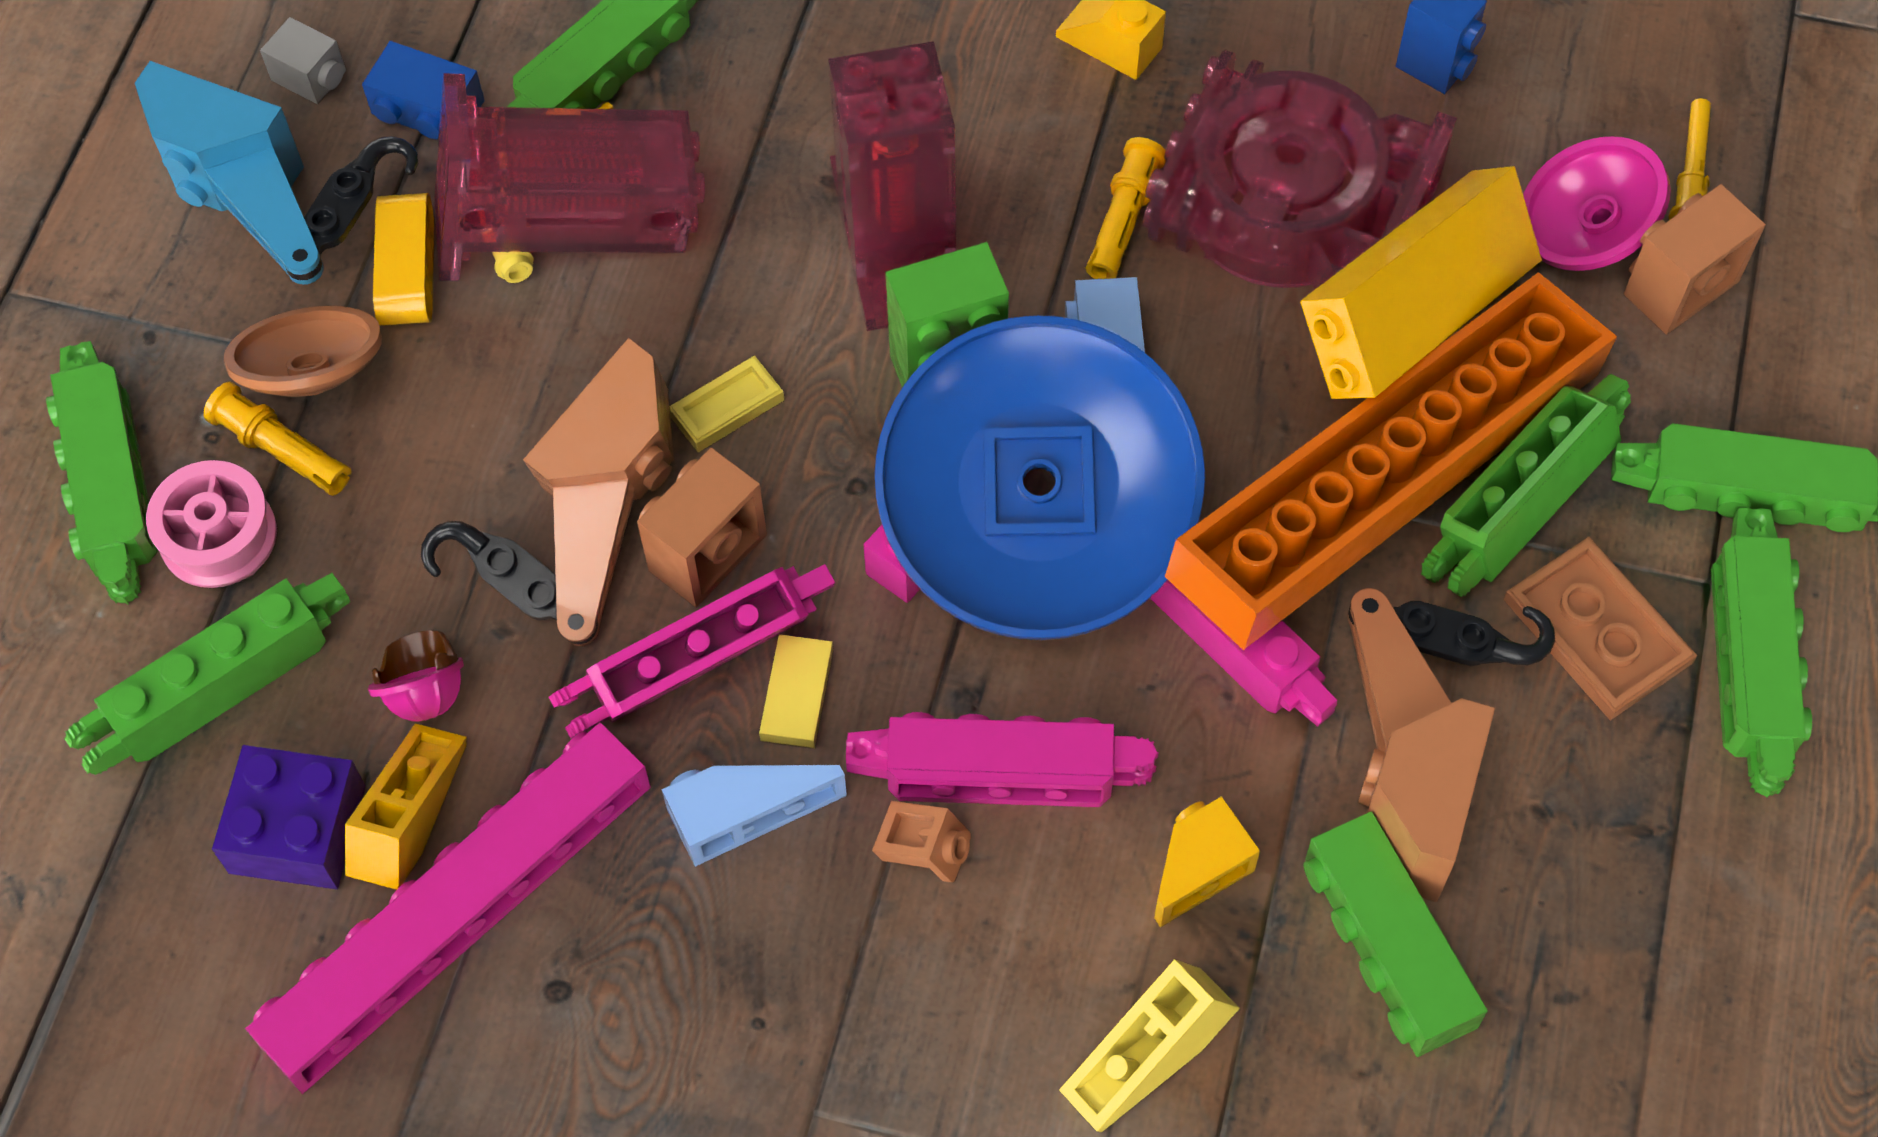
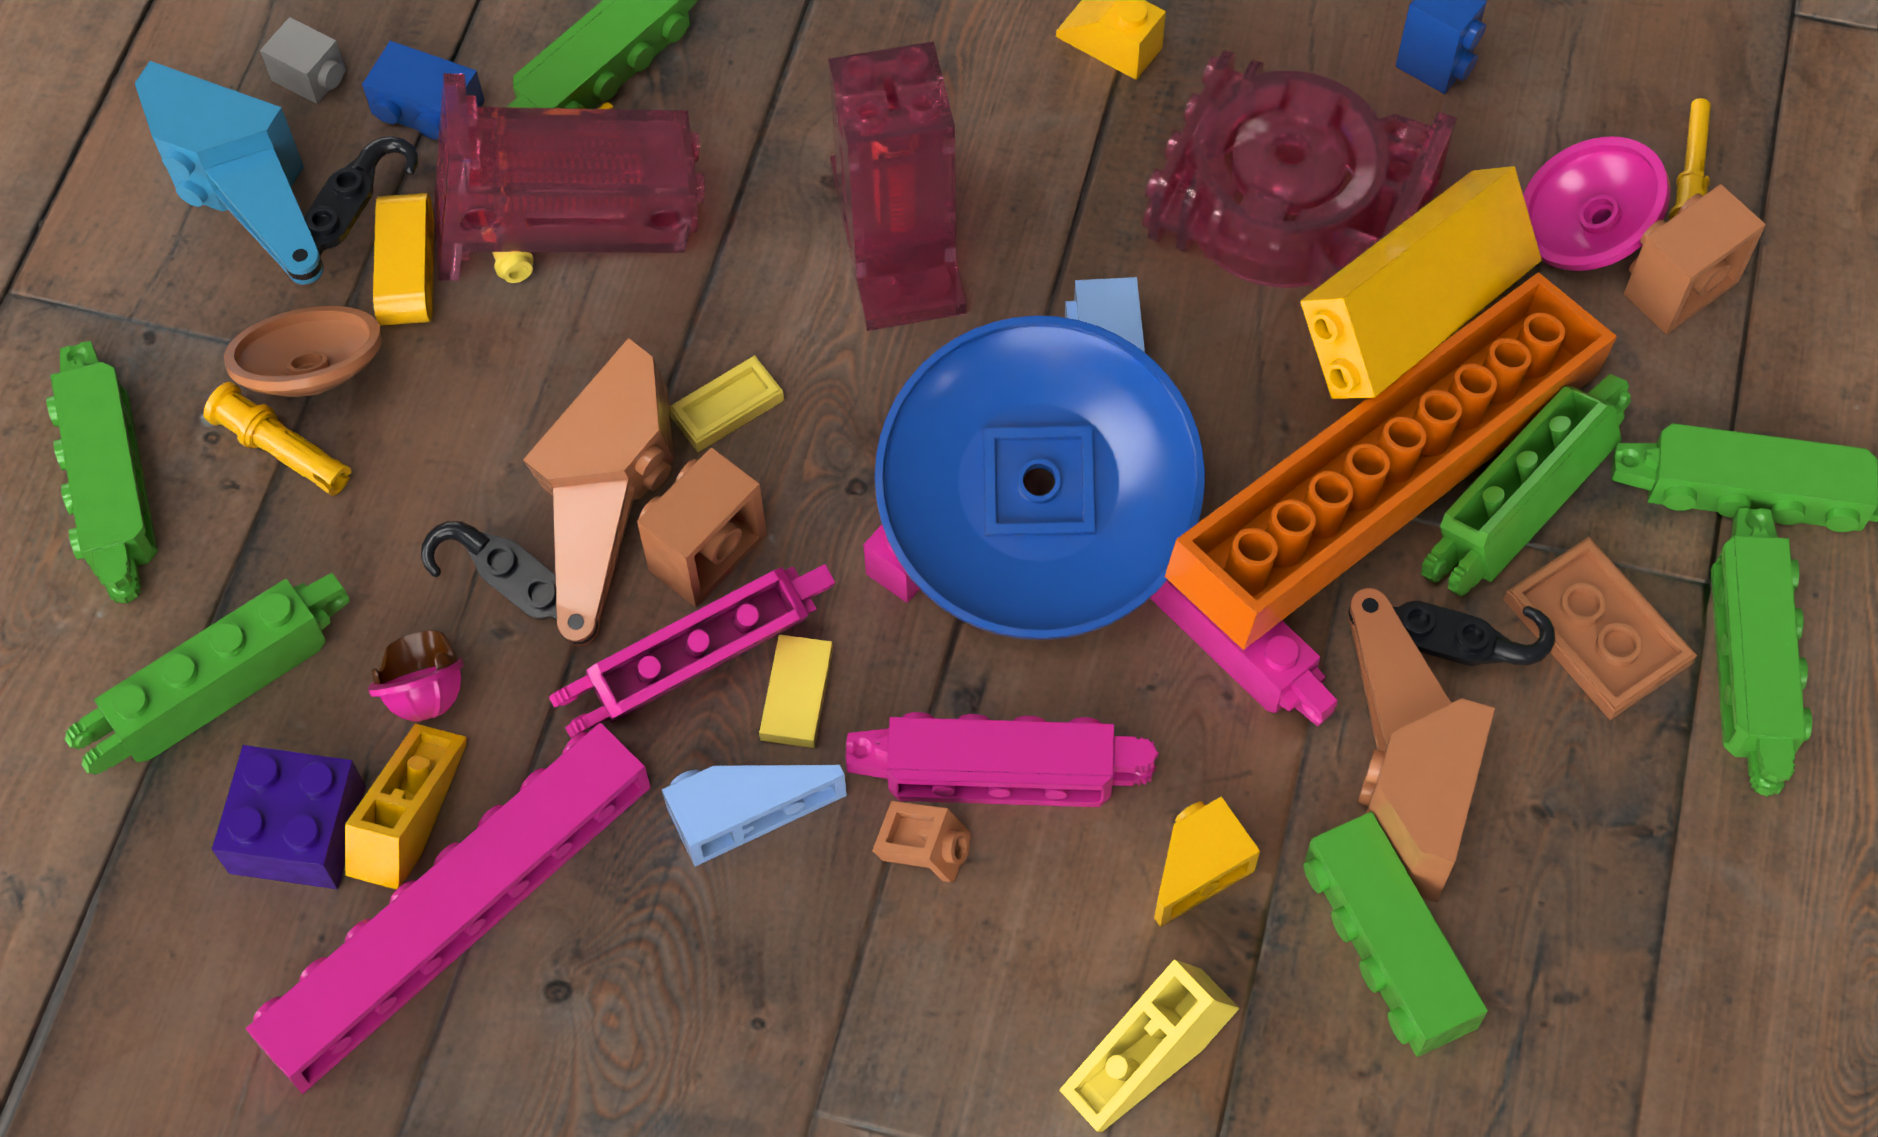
(211, 524): bright pink wheel -> none
(940, 301): bright green brick -> none
(1128, 198): yellow pin -> none

